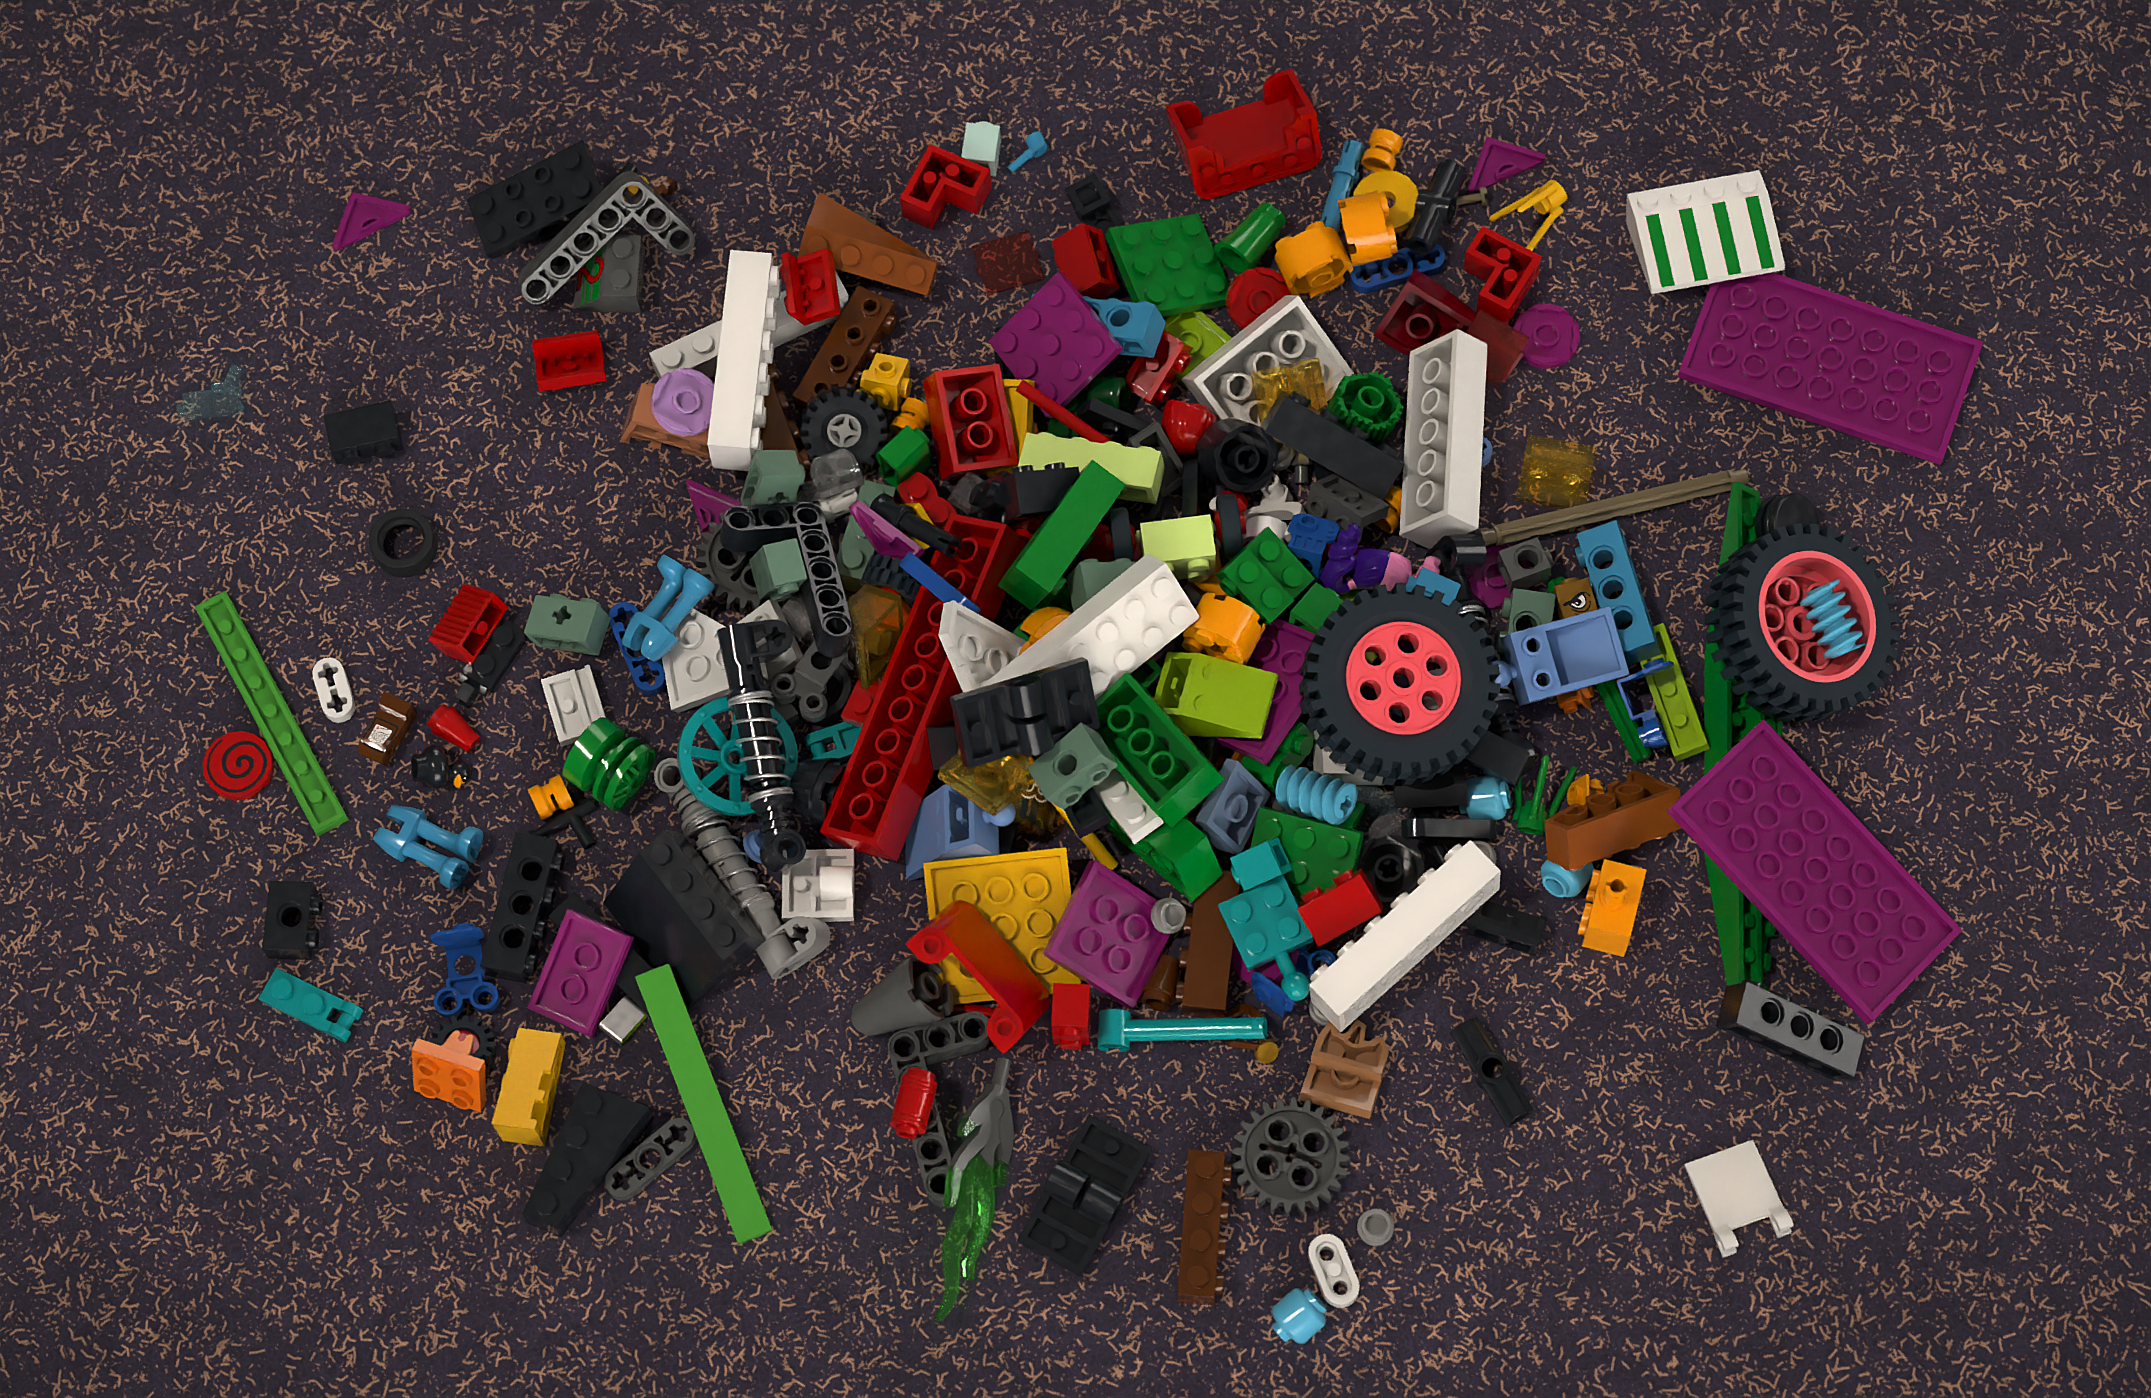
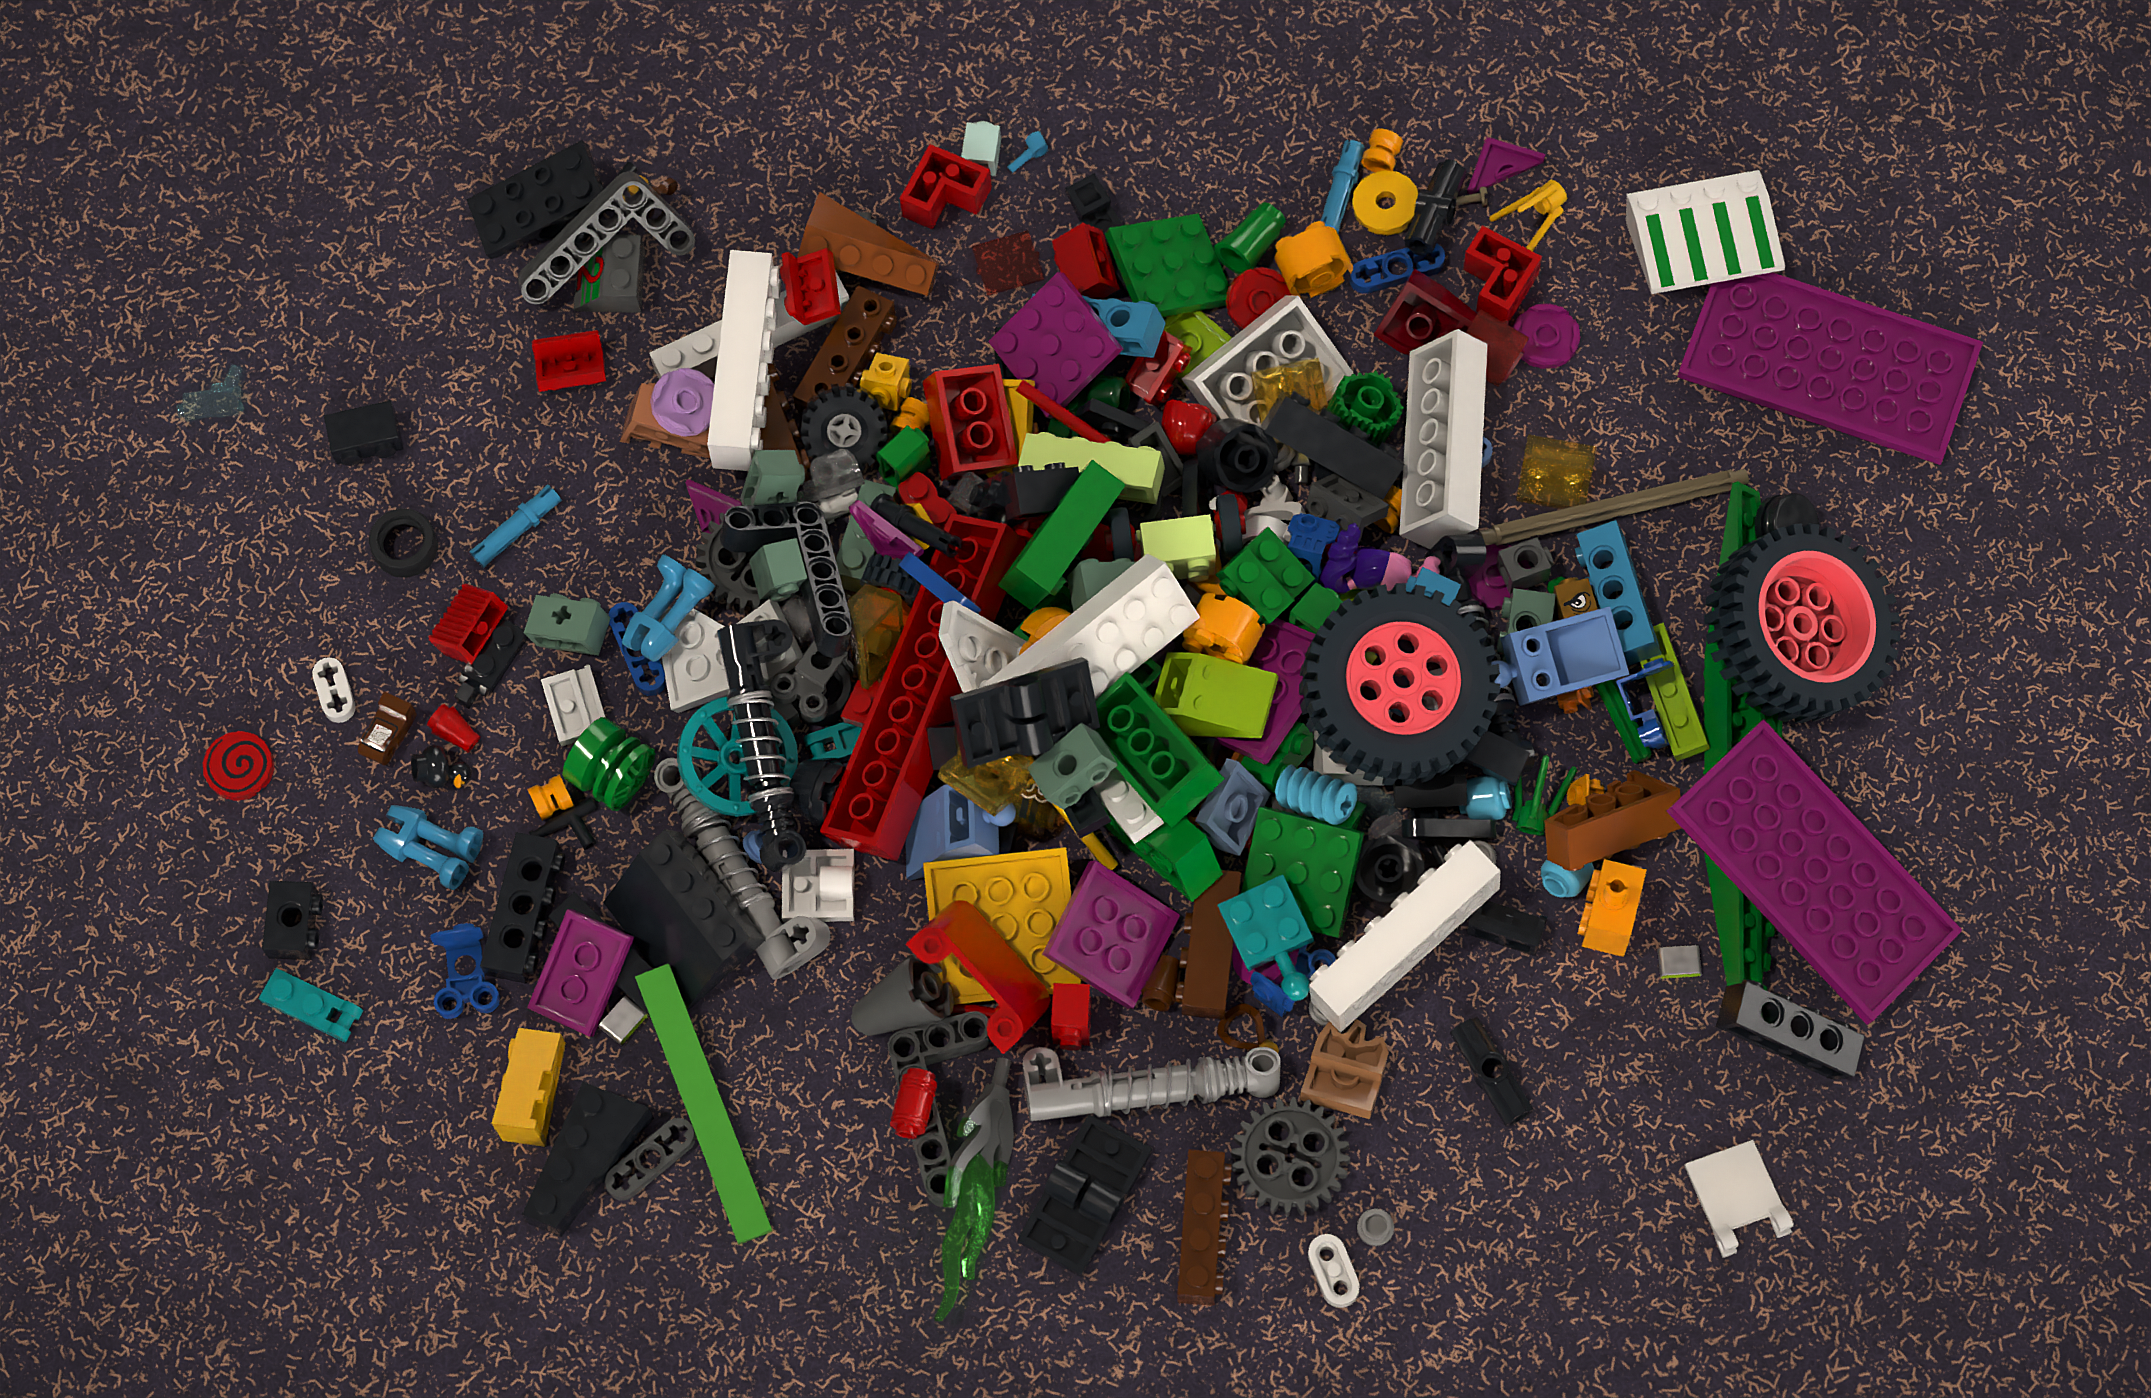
(271, 714): bright green tile -> none
(365, 216): magenta tile -> none
(455, 1063): orange plate -> none
(516, 525): none -> dark azure pin
(1104, 1093): none -> light grey piece
(1118, 1029): teal piece -> none
(1168, 915): light grey plate -> none
(1249, 141): red windscreen -> none
(1260, 864): teal brick -> none
(1298, 1316): medium azure head -> none
(1339, 906): red brick -> none
(1366, 228): light orange brick -> none
(1679, 961): none -> flat silver piece
(1831, 620): medium azure piece -> none

